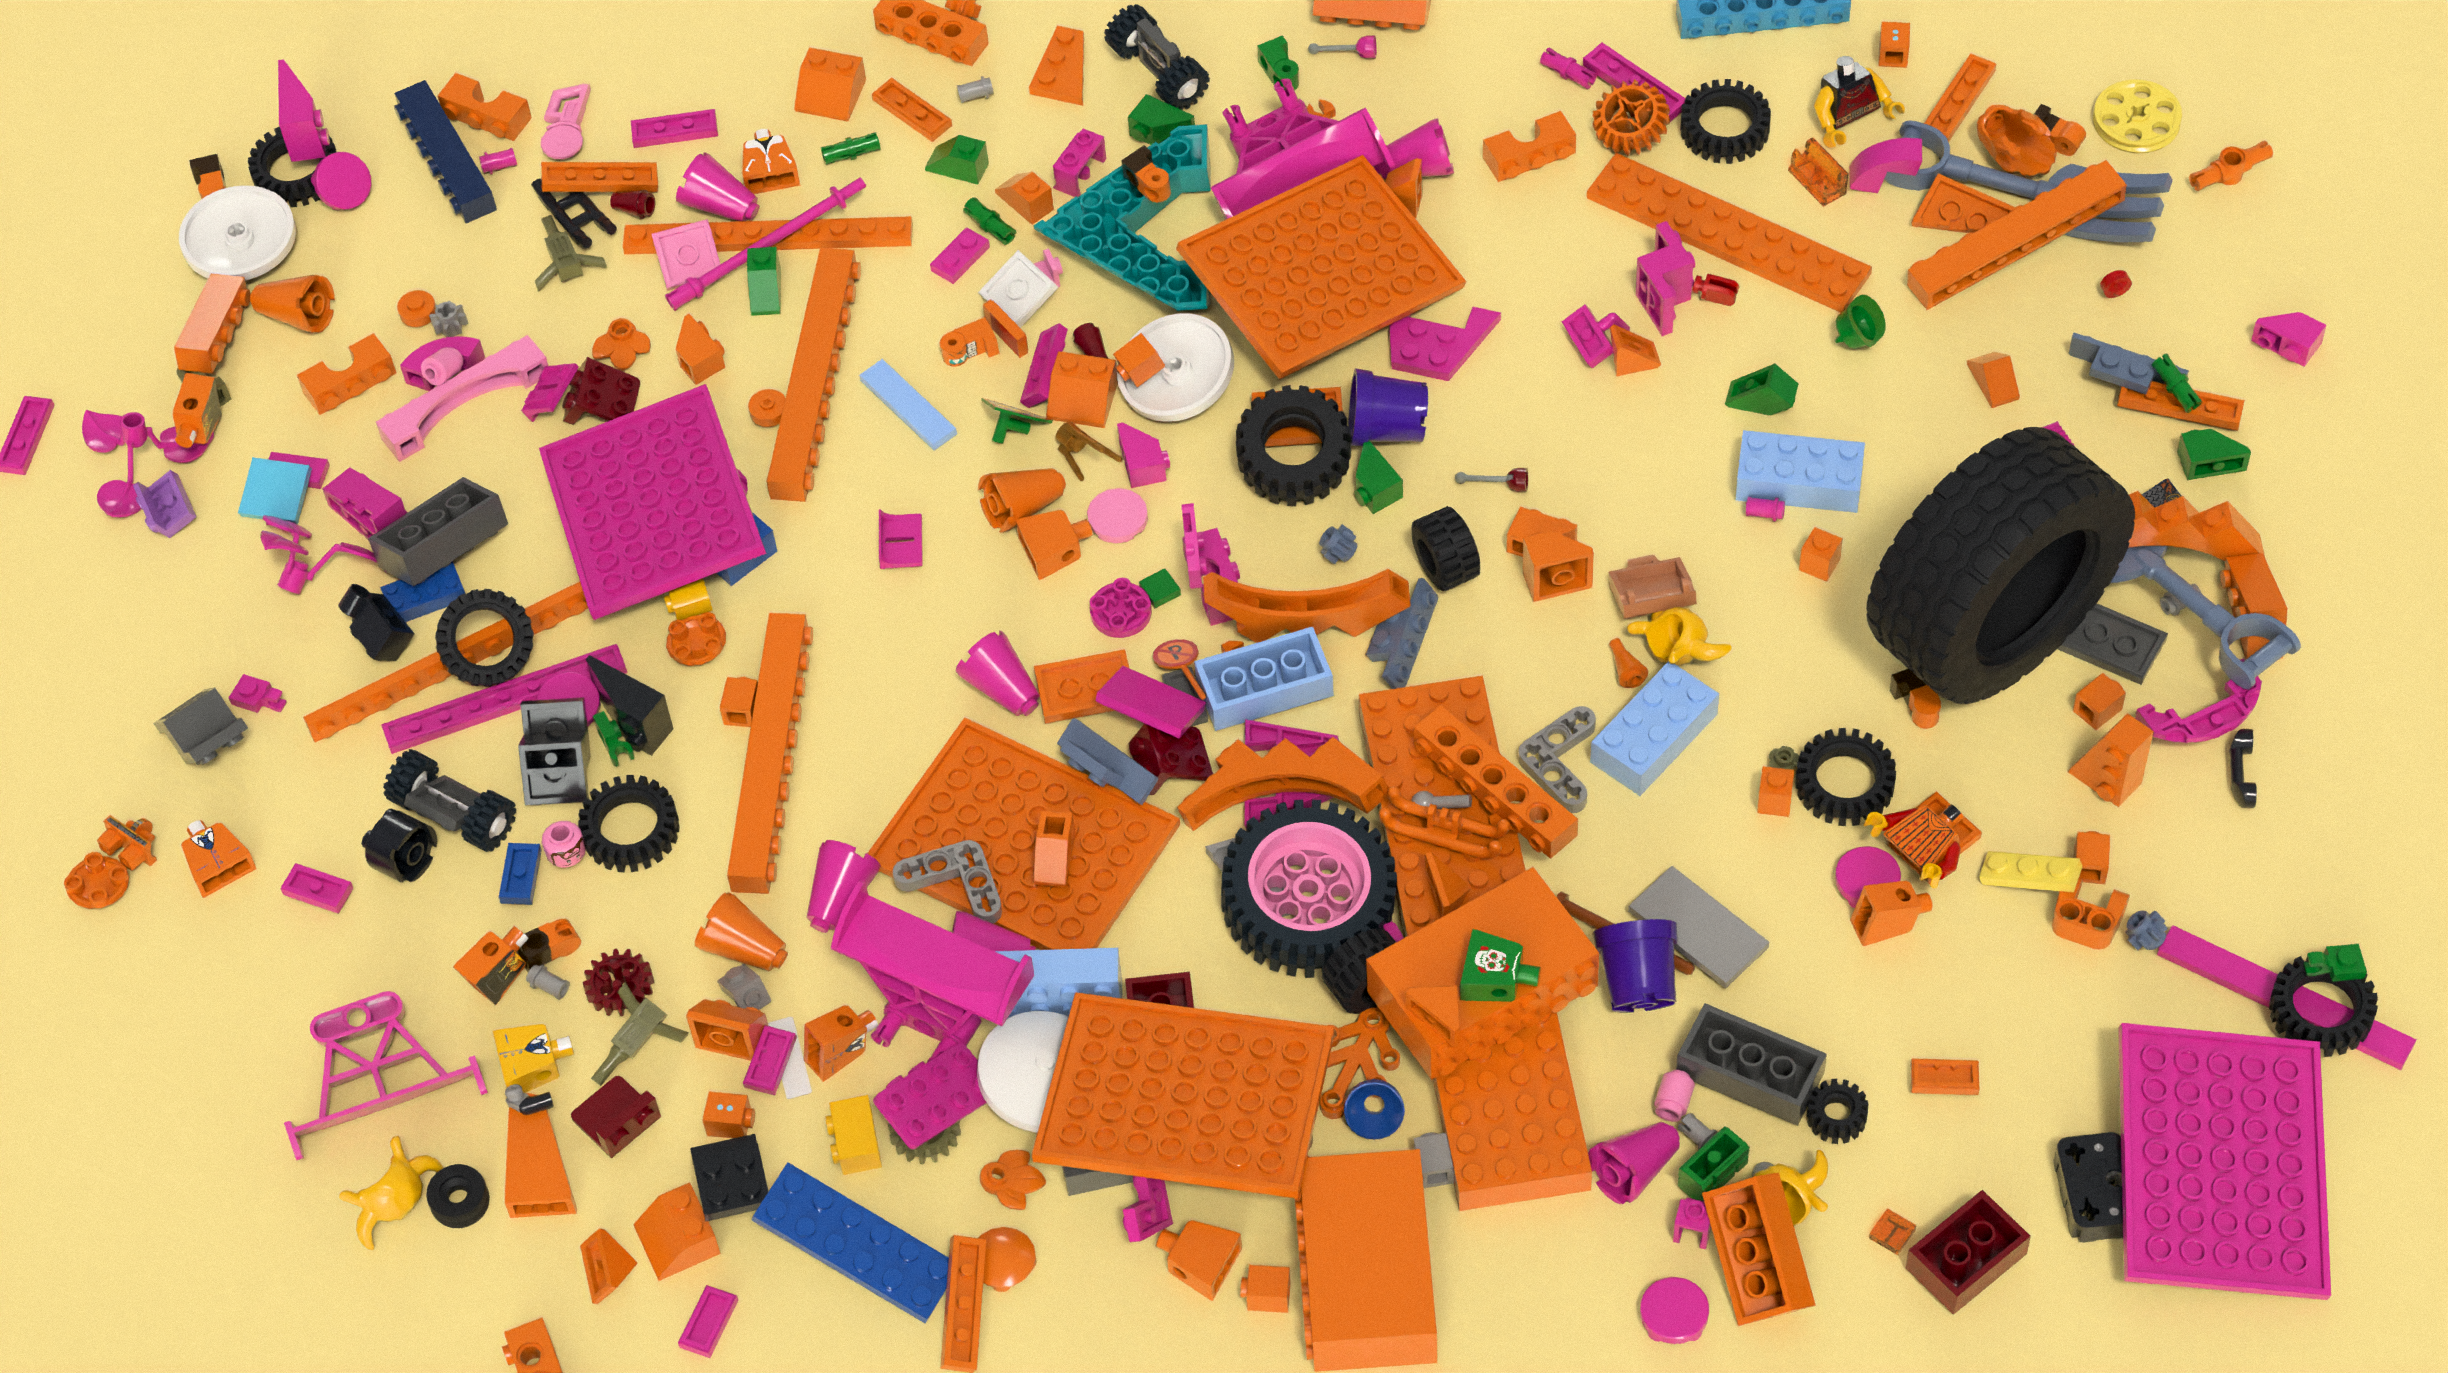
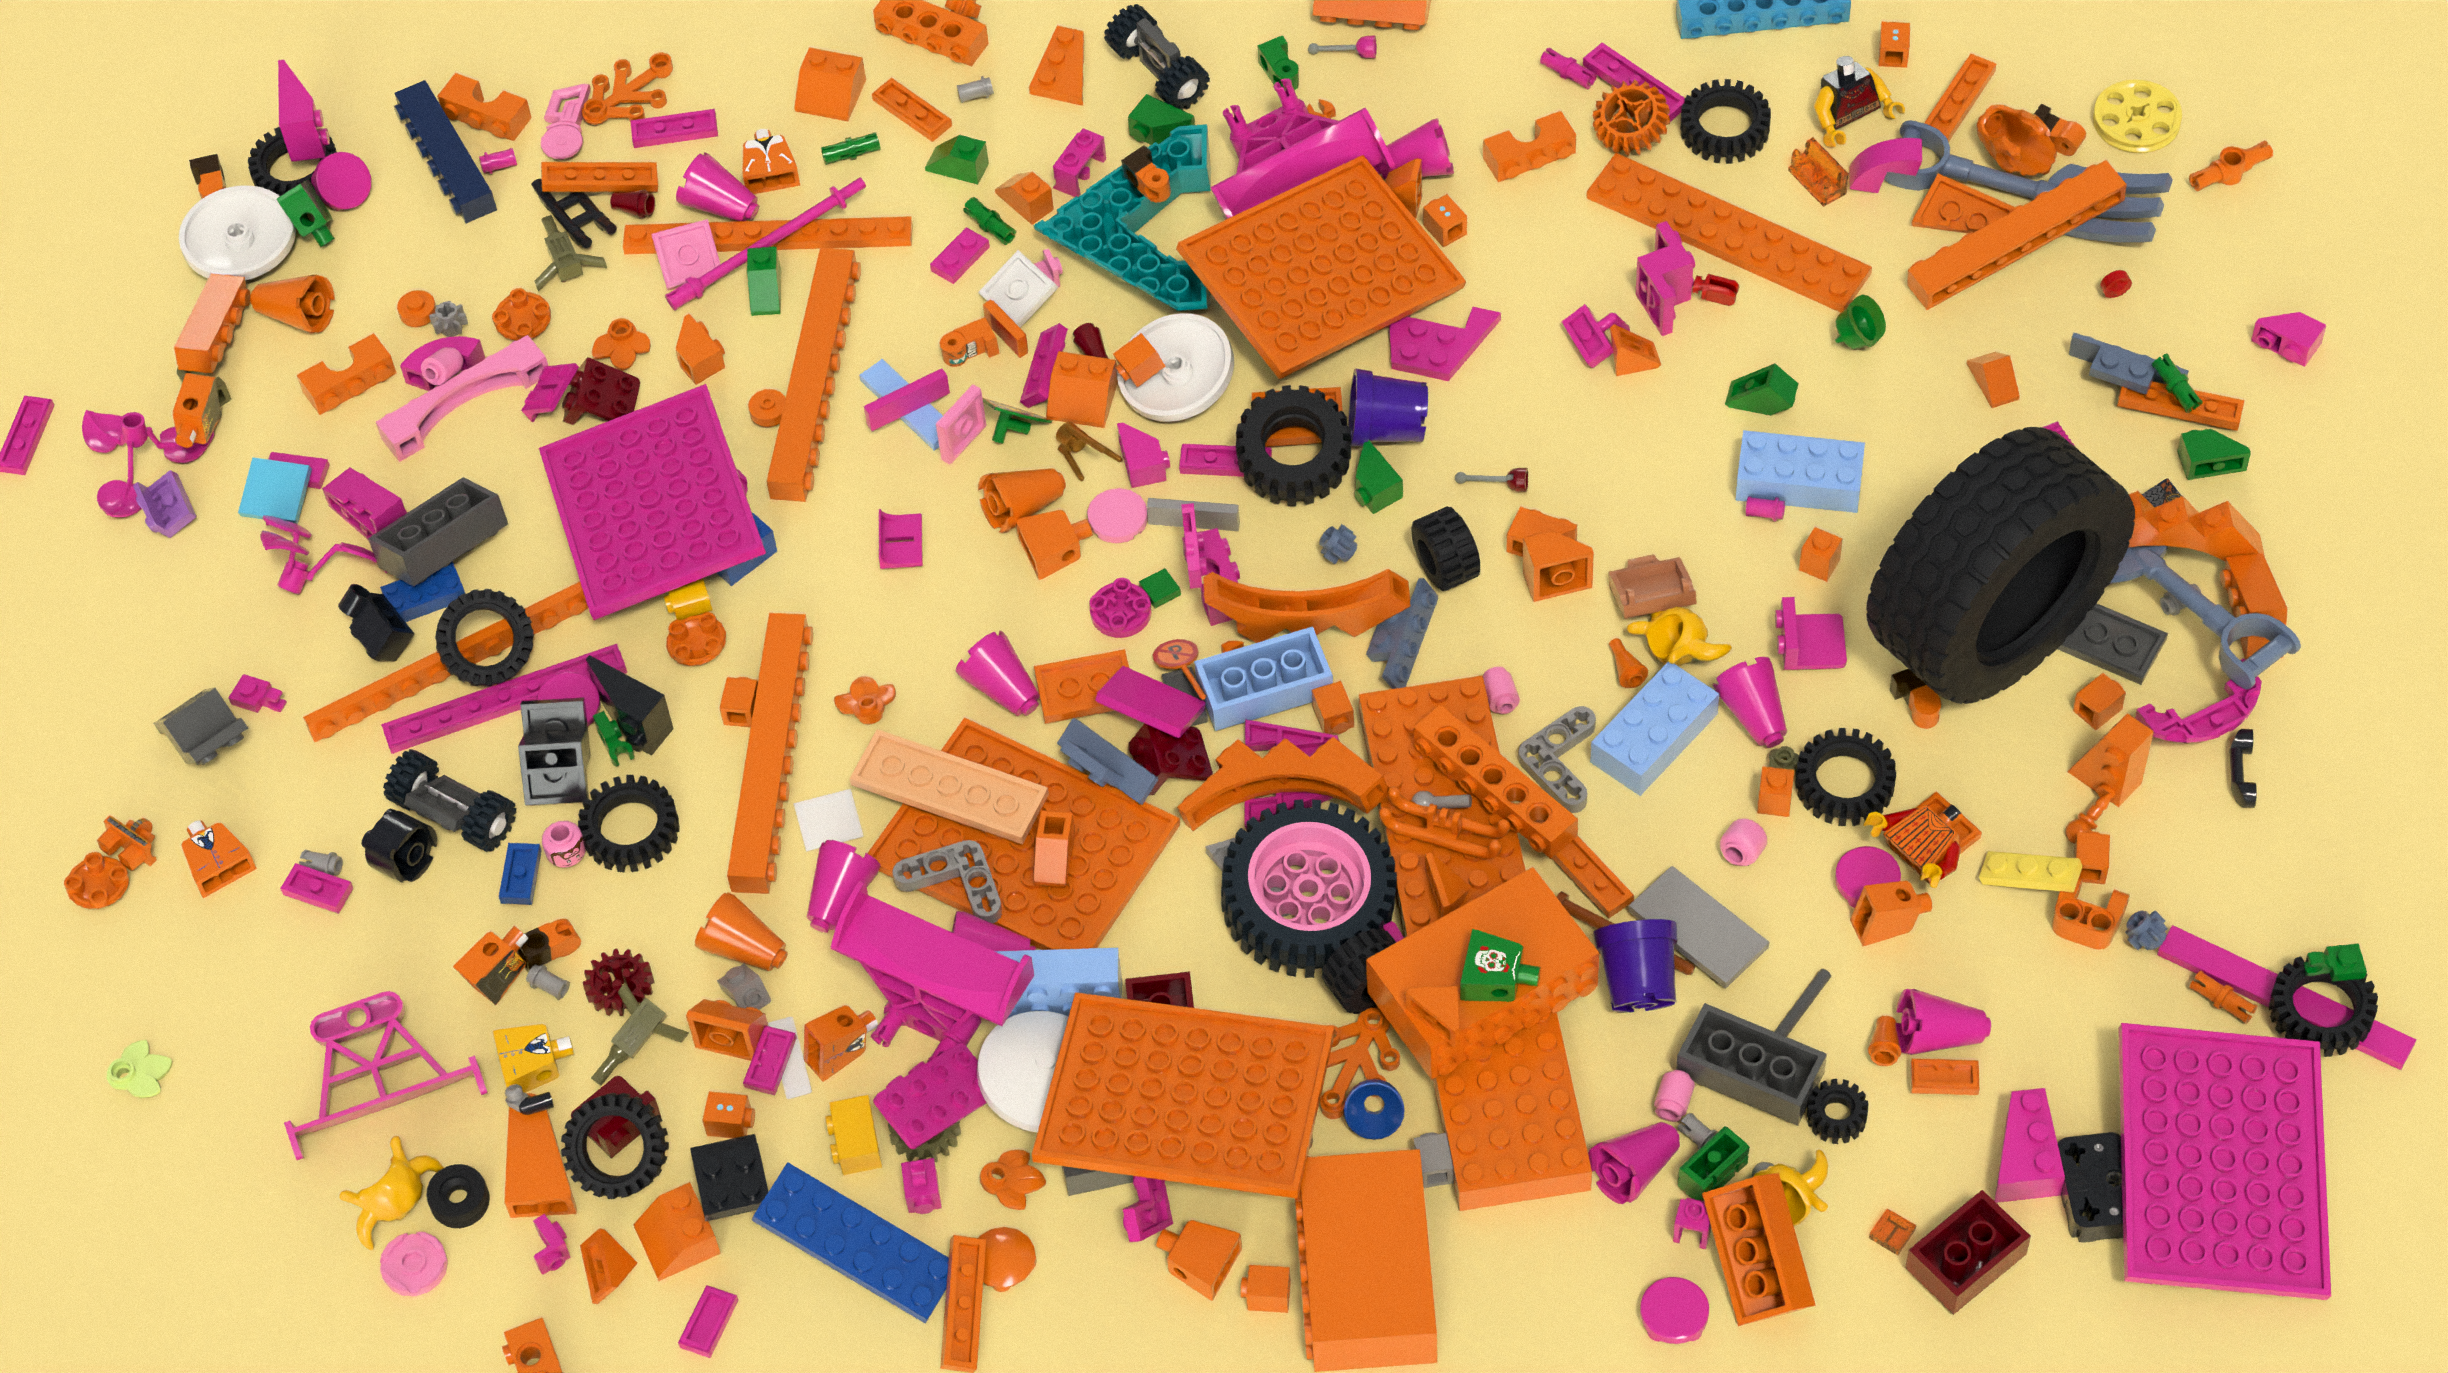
(143, 1070): none -> yellowish green plate
(298, 203): none -> green torso
(326, 863): none -> light grey pin
(413, 1264): none -> bright pink tile
(521, 315): none -> orange dish
(556, 1251): none -> dark pink bracket
(578, 1157): none -> black tyre
(599, 109): none -> orange plant
(828, 818): none -> white sticker
(865, 699): none -> orange plate
(906, 399): none -> dark pink tile
(921, 1186): none -> dark pink brick
(949, 786): none -> light nougat plate
(961, 424): none -> bright pink tile
(1207, 514): none -> light grey tile
(1211, 460): none -> dark pink tile
(1333, 708): none -> orange brick
(1444, 220): none -> orange brick
(1500, 690): none -> bright pink brick
(1593, 877): none -> orange plate
(1743, 842): none -> bright pink head
(1754, 700): none -> dark pink cone
(1803, 1002): none -> dark grey bar
(1809, 639): none -> dark pink bracket
(1885, 1042): none -> orange cone
(1938, 1023): none -> dark pink cone
(2030, 1150): none -> dark pink wedge
(2086, 822): none -> orange bar
(2223, 997): none -> orange pin

